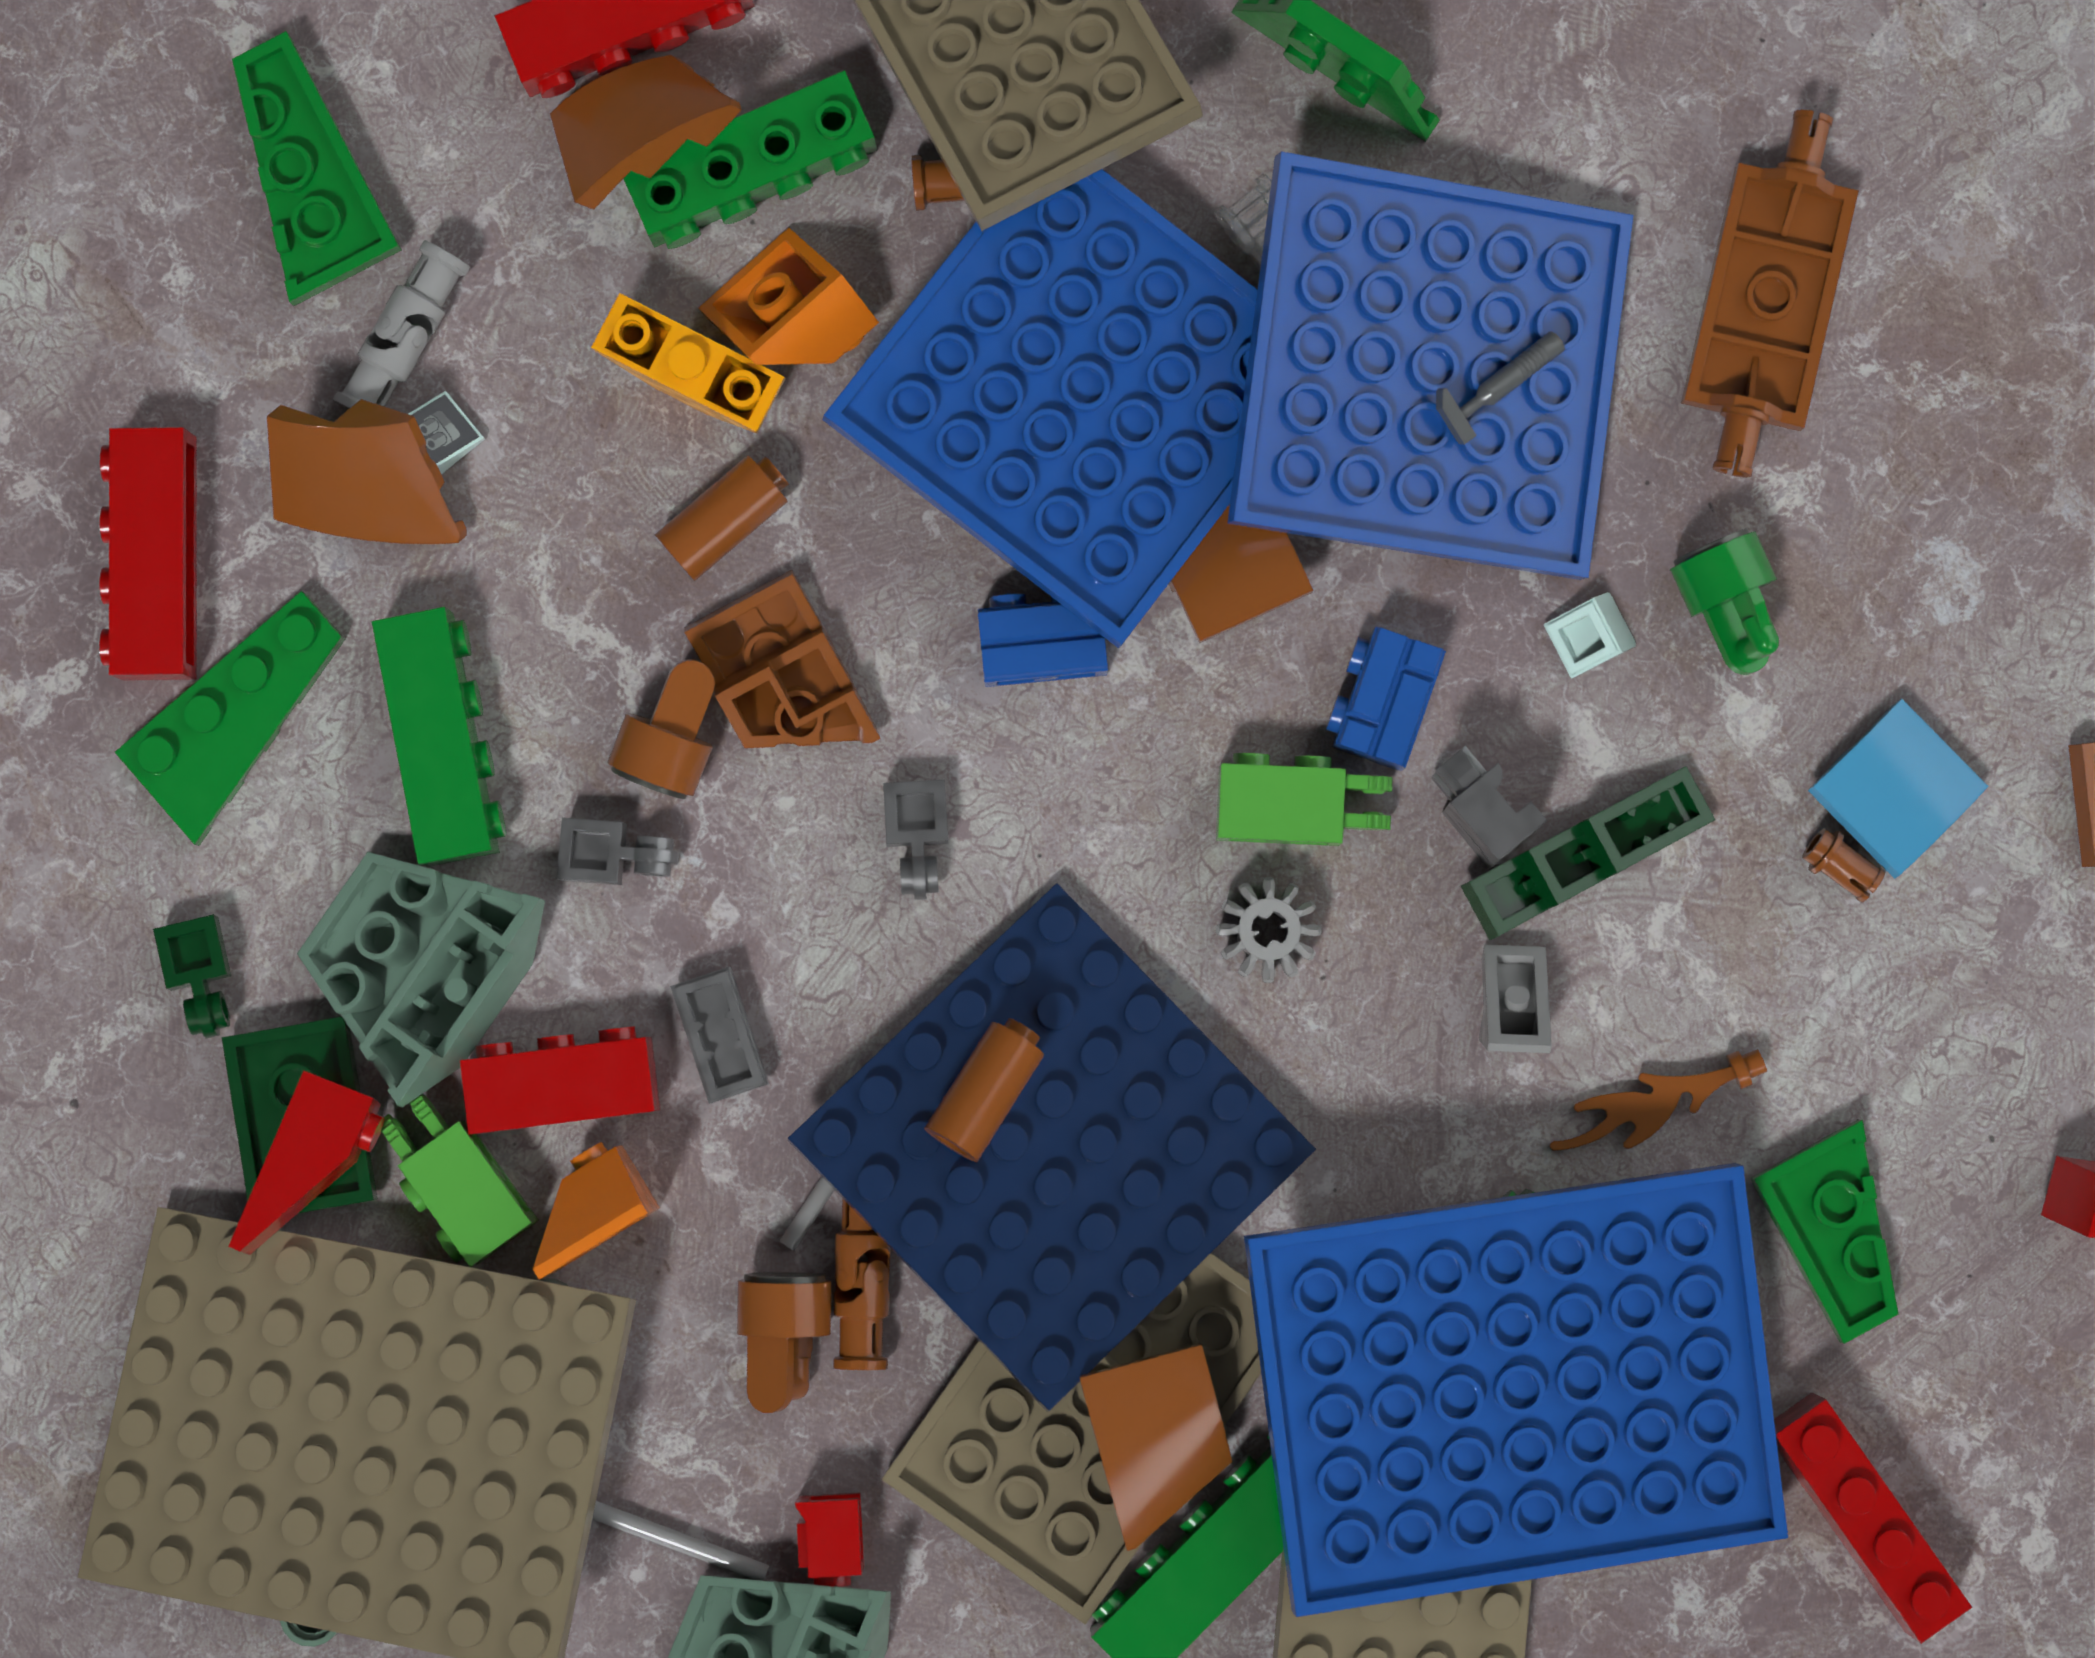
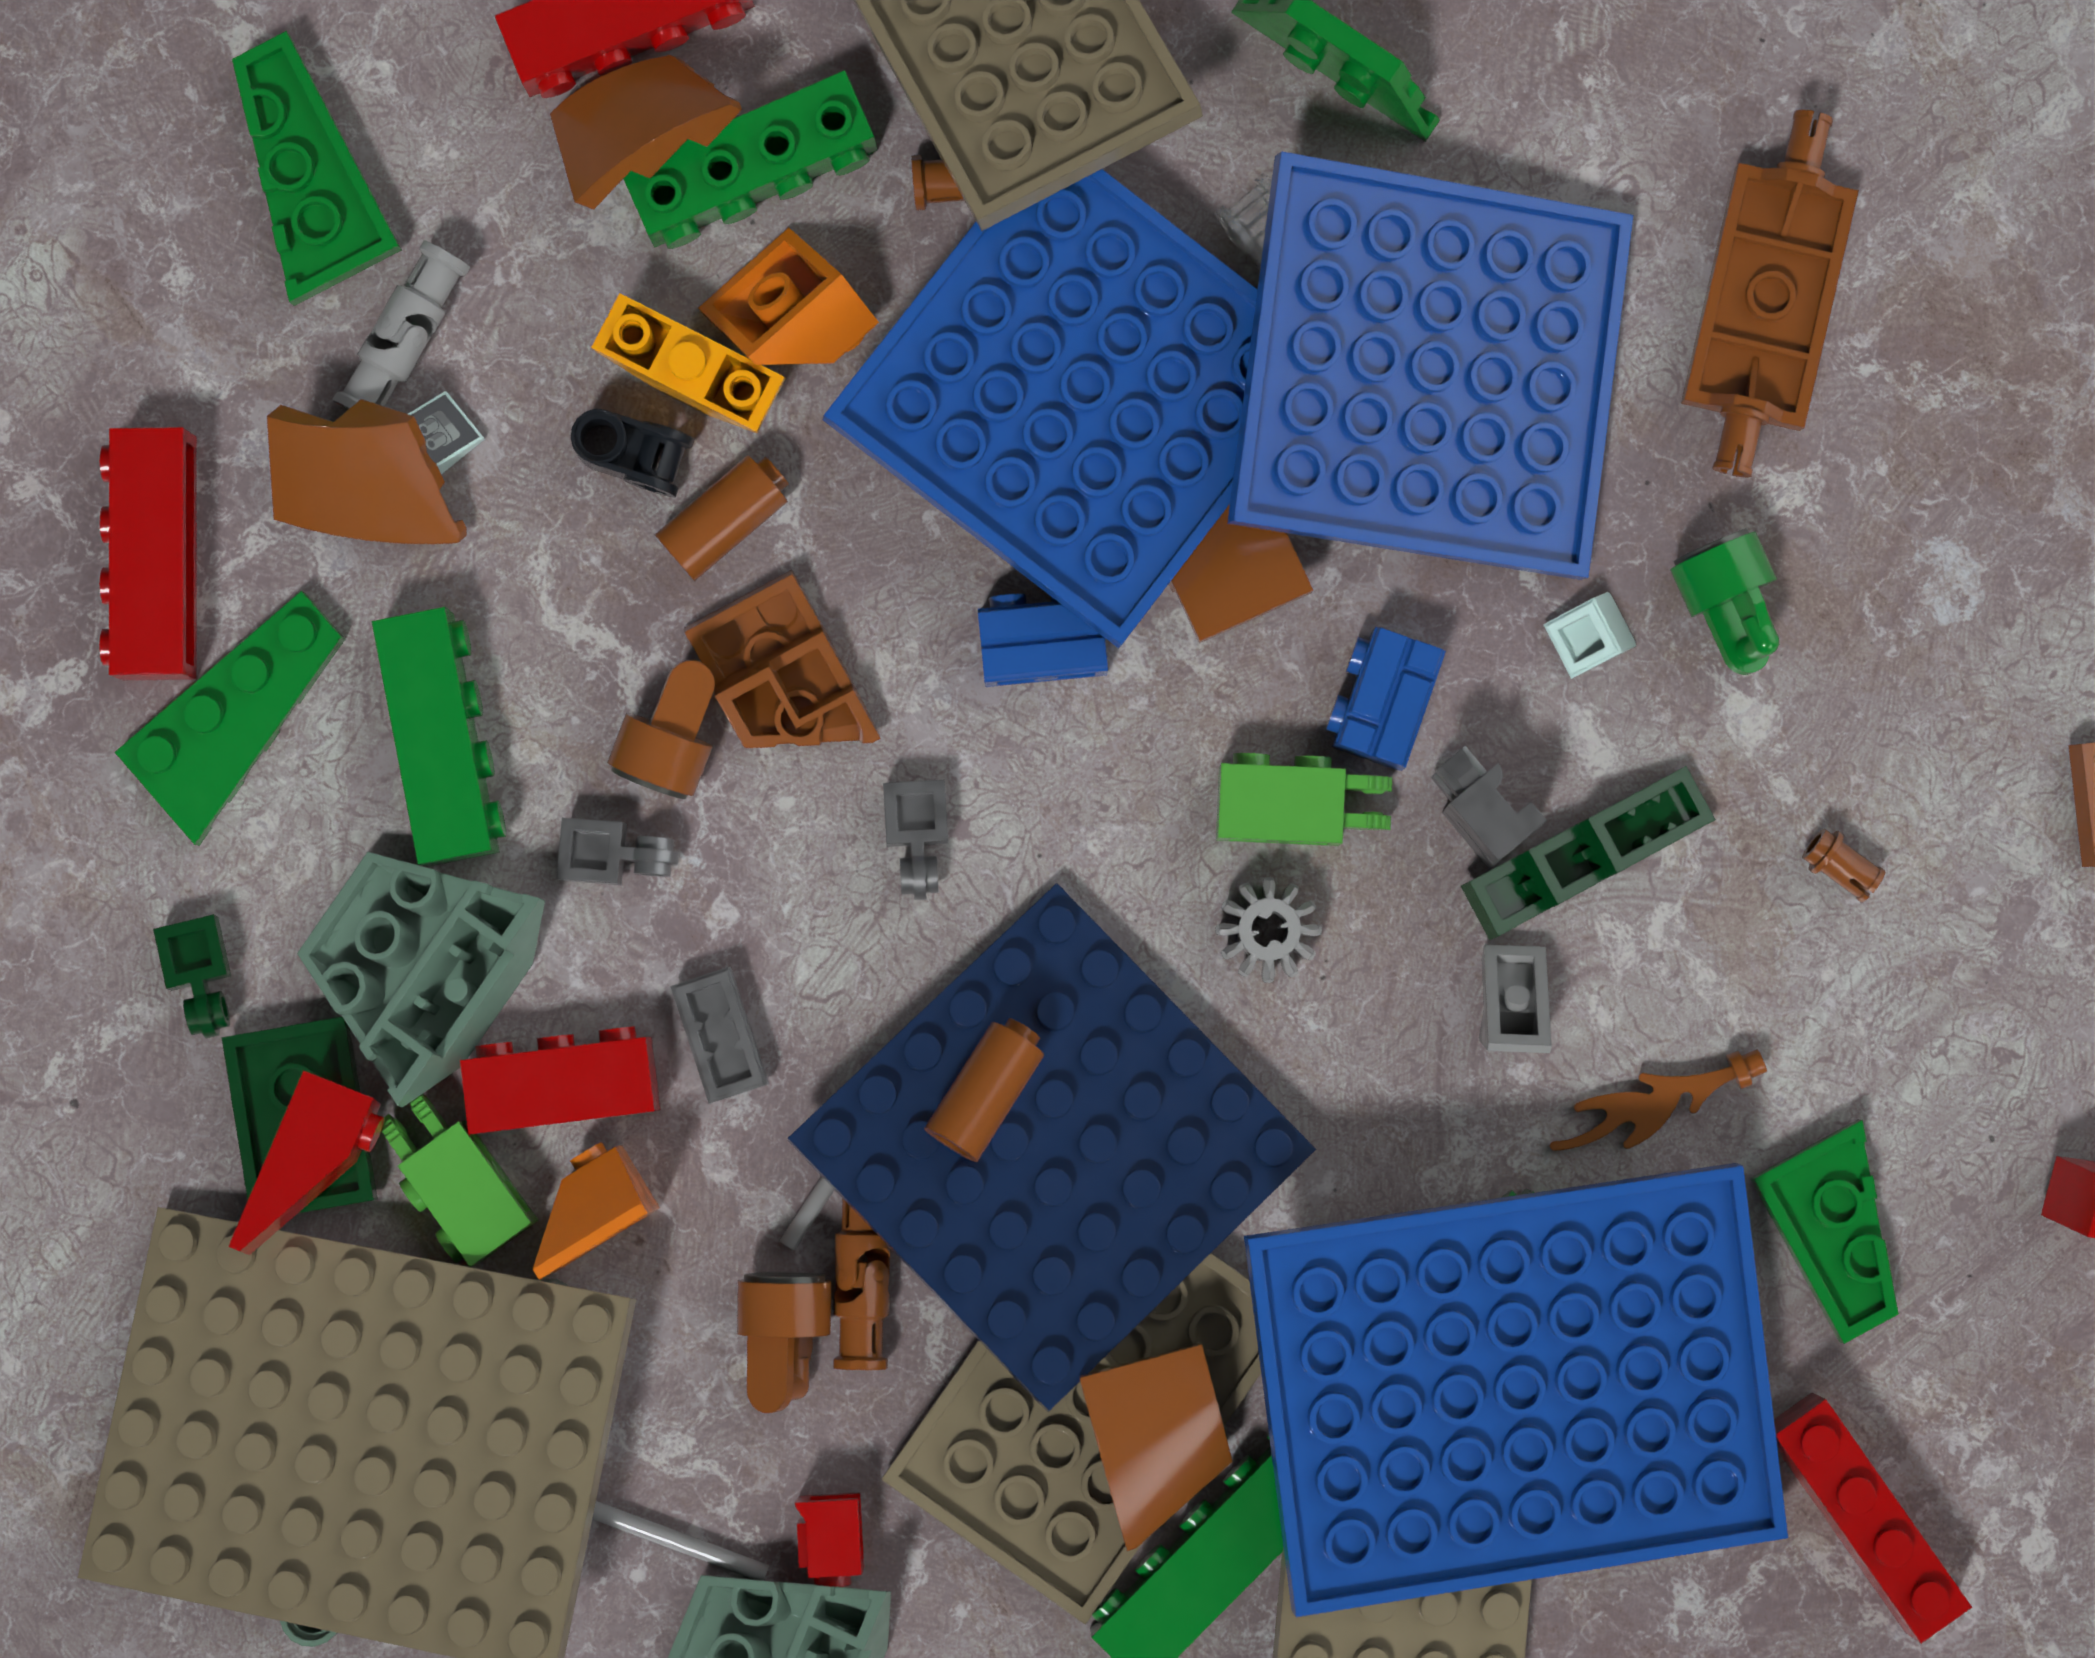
(635, 450): none -> black piece
(1497, 385): dark grey piece -> none
(1898, 788): dark azure slope -> none

